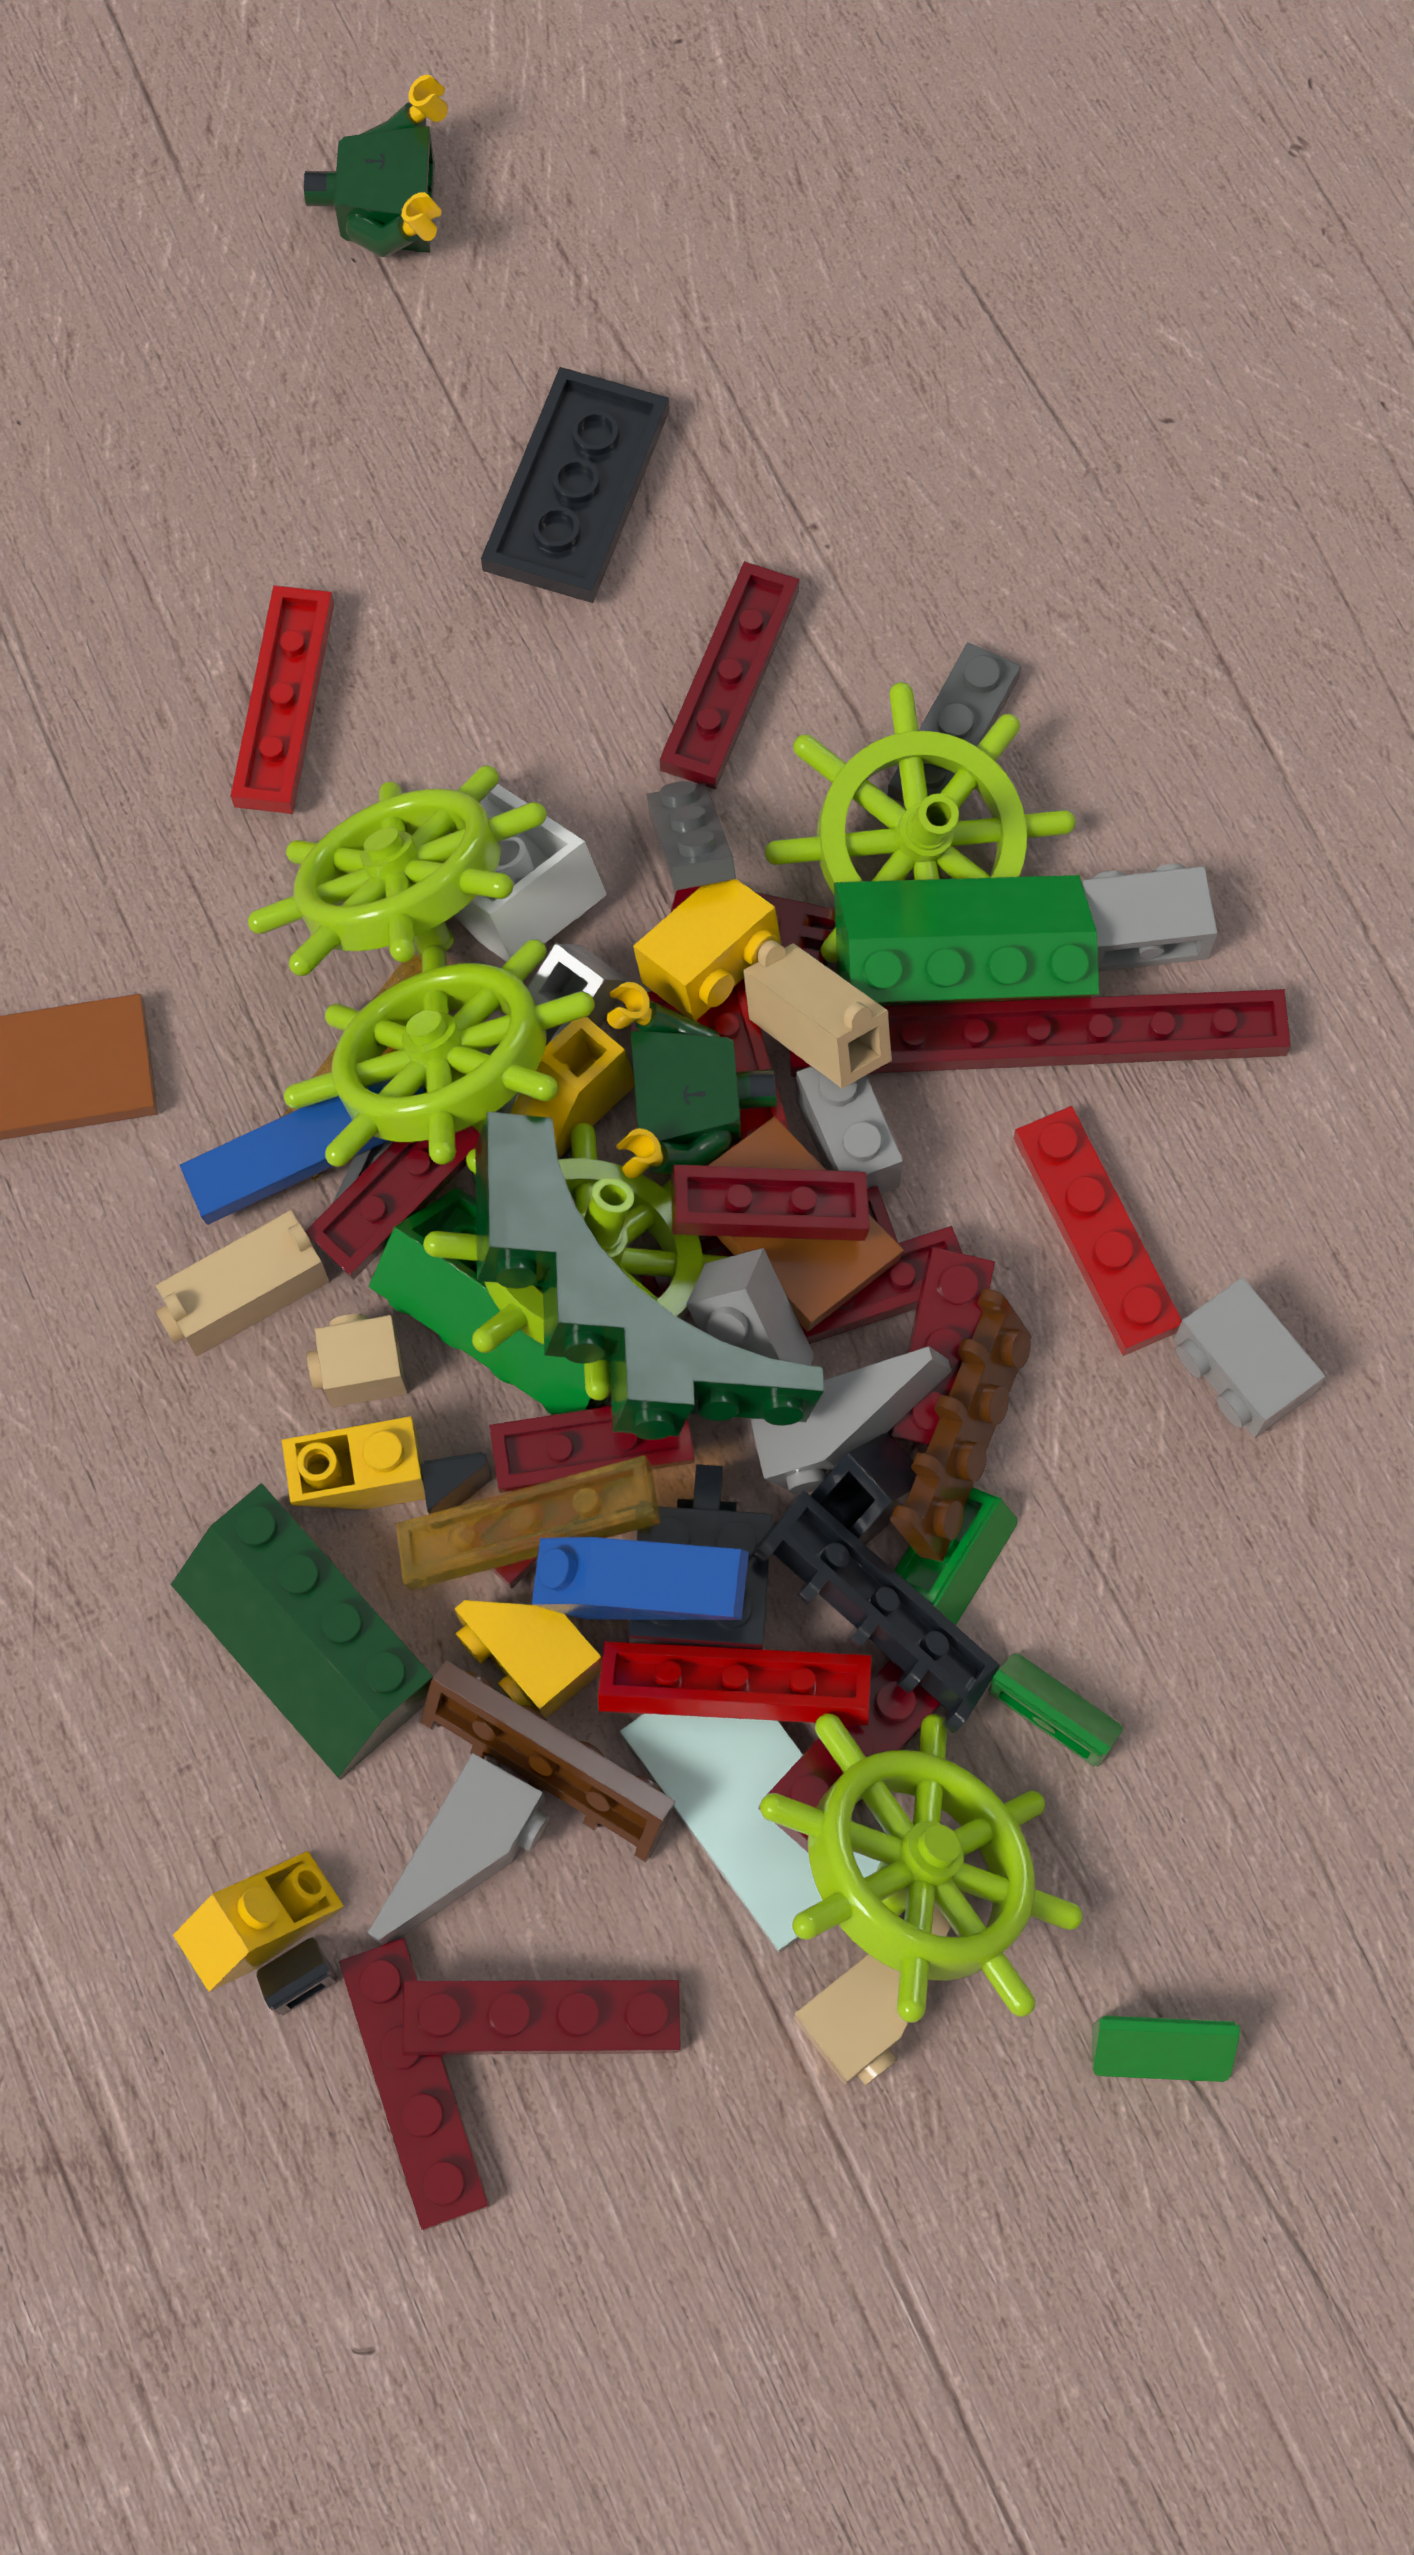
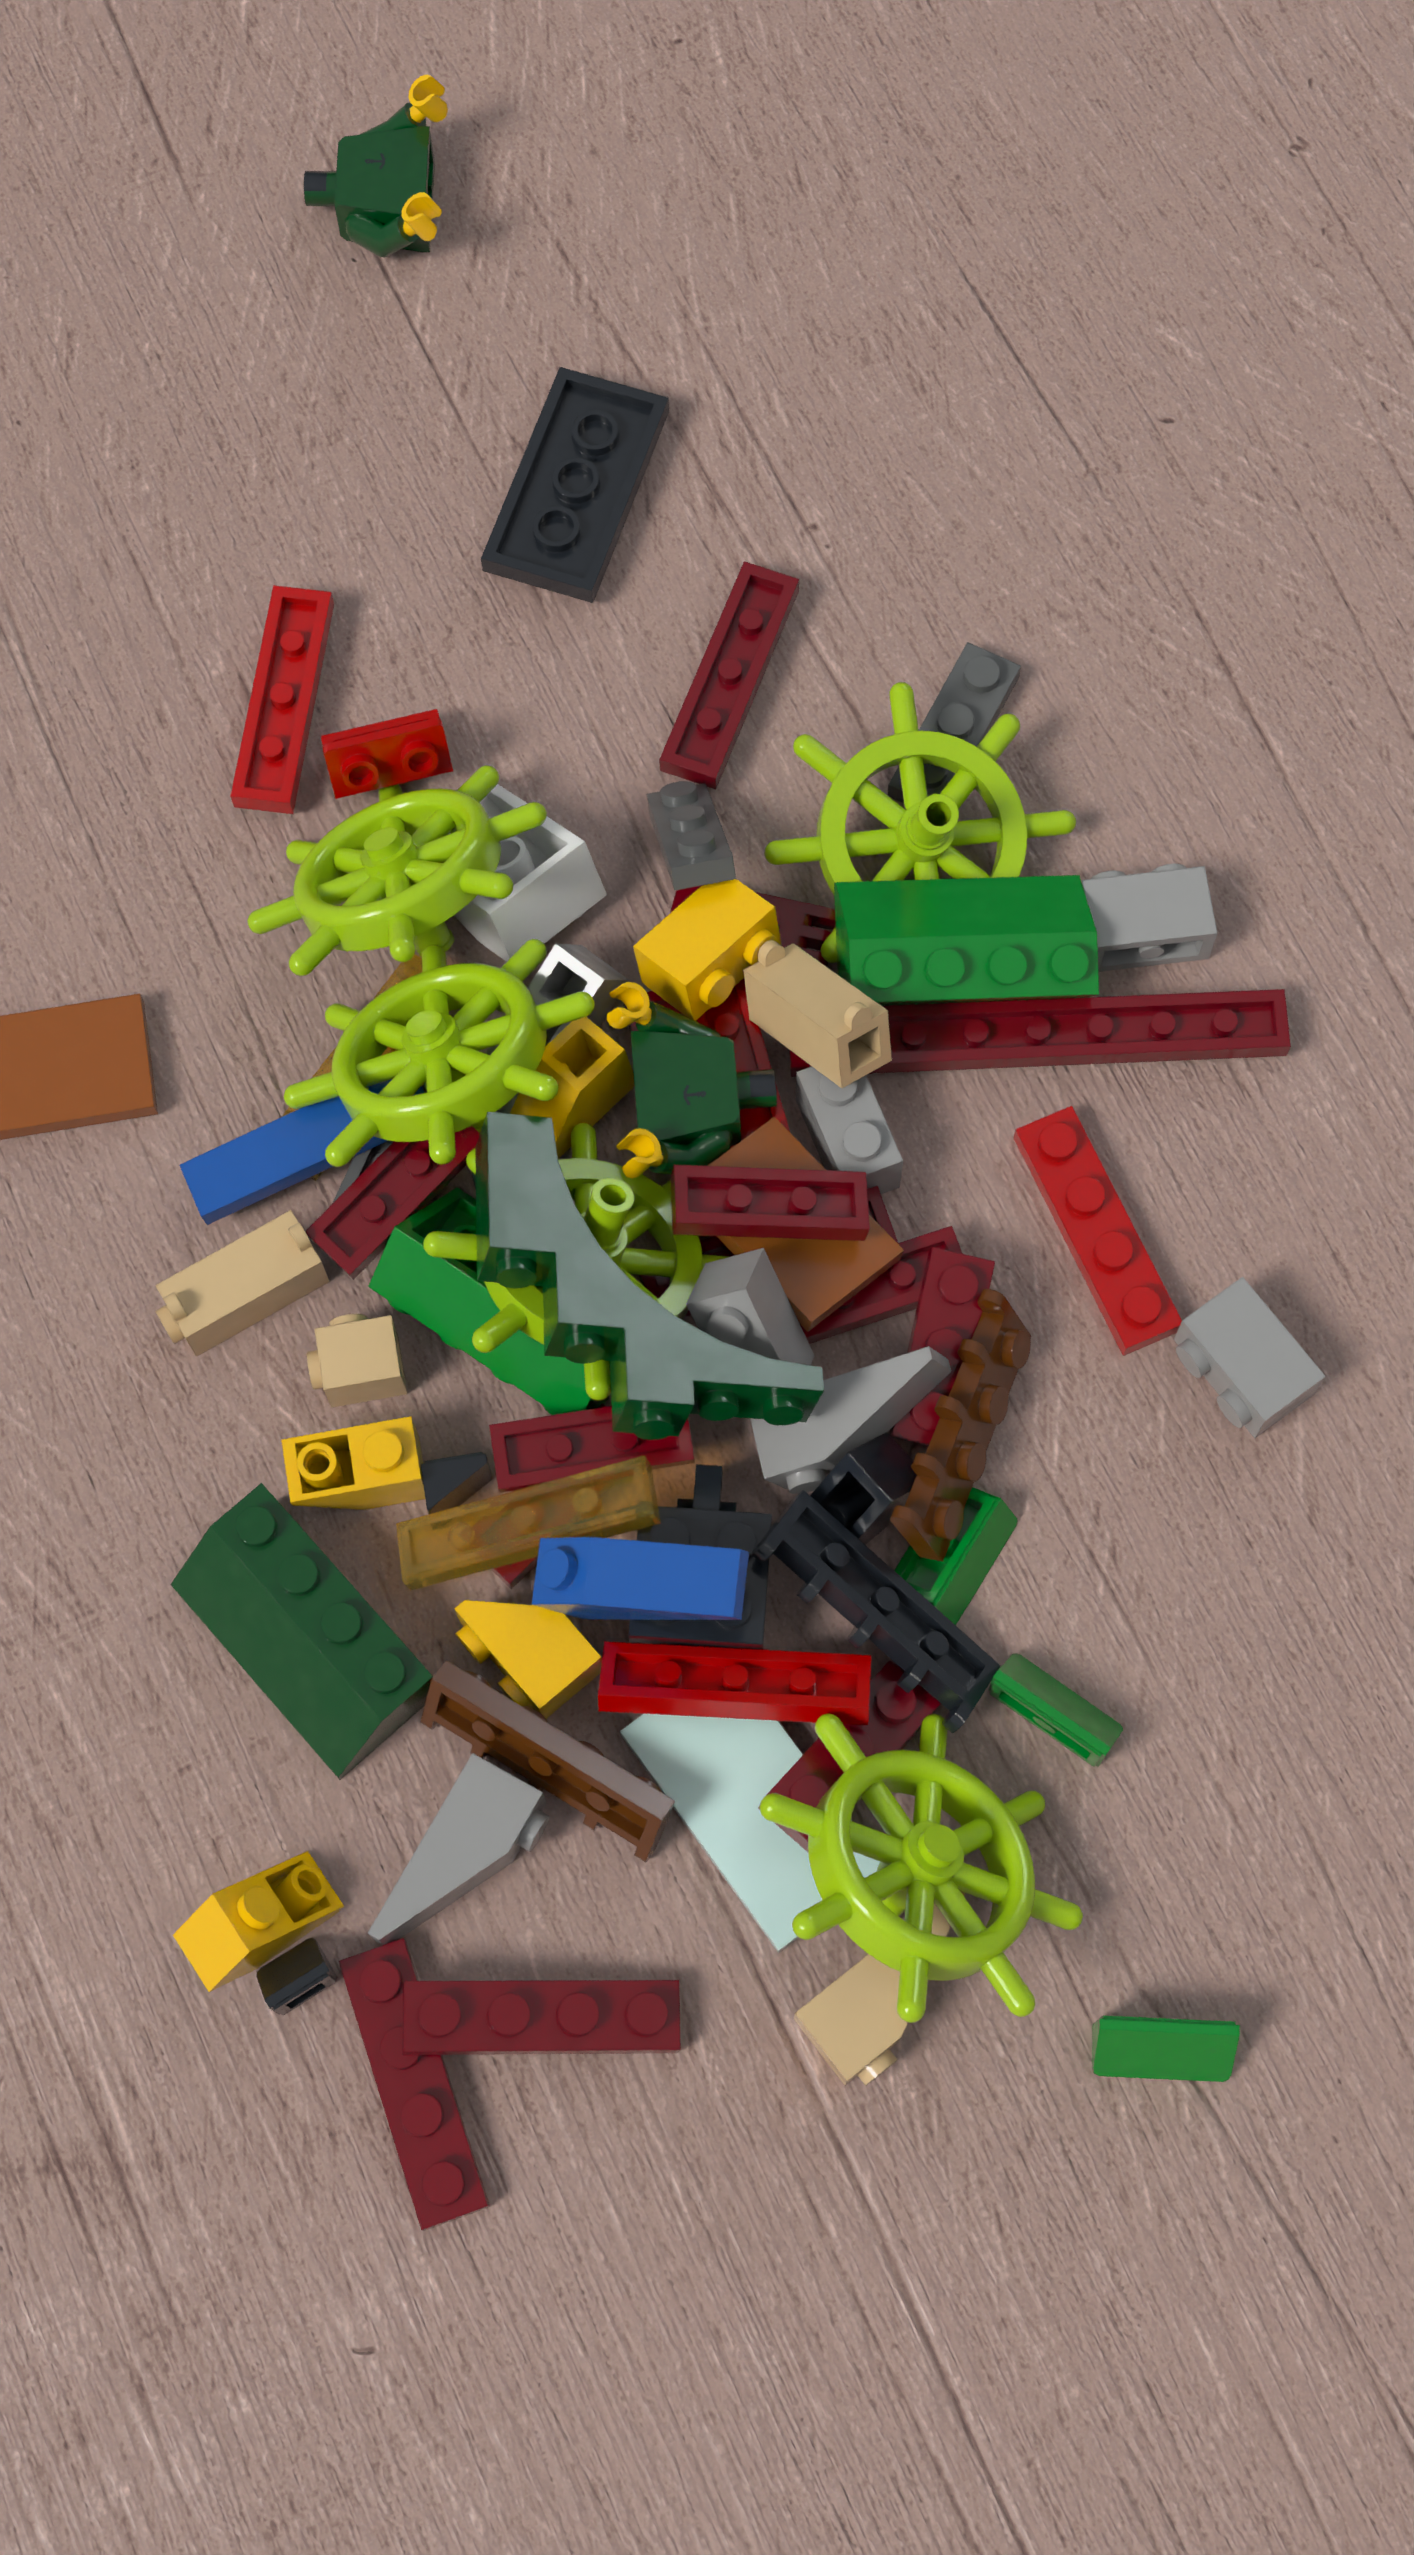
(386, 753): none -> red bracket

